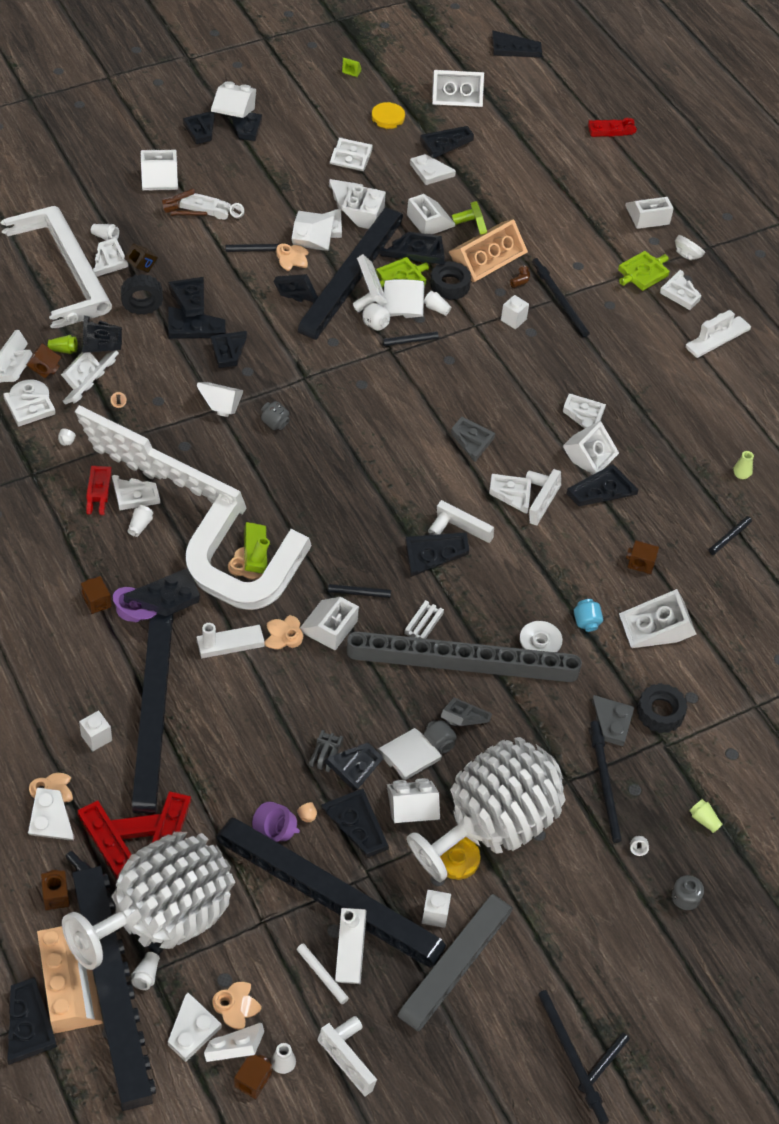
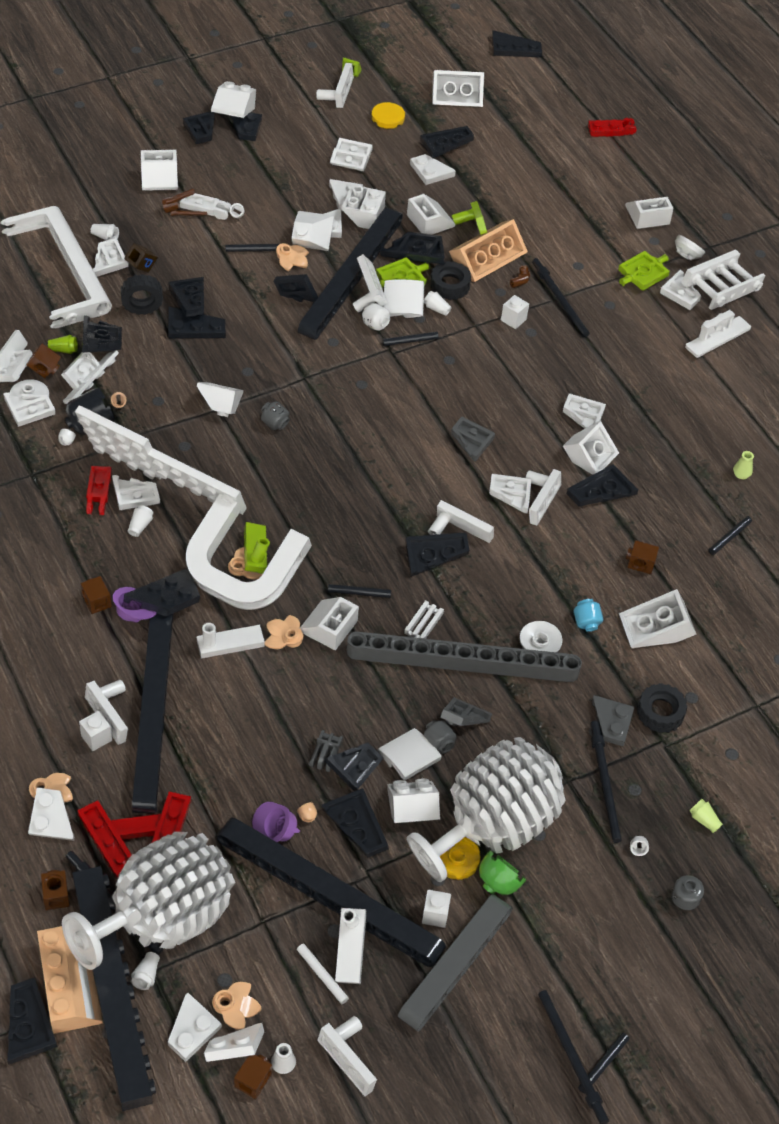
(90, 400): none -> black cylinder
(98, 700): none -> white piece
(228, 348): black wing -> none
(342, 89): none -> white piece
(499, 875): none -> bright green cylinder
(719, 266): none -> white fence

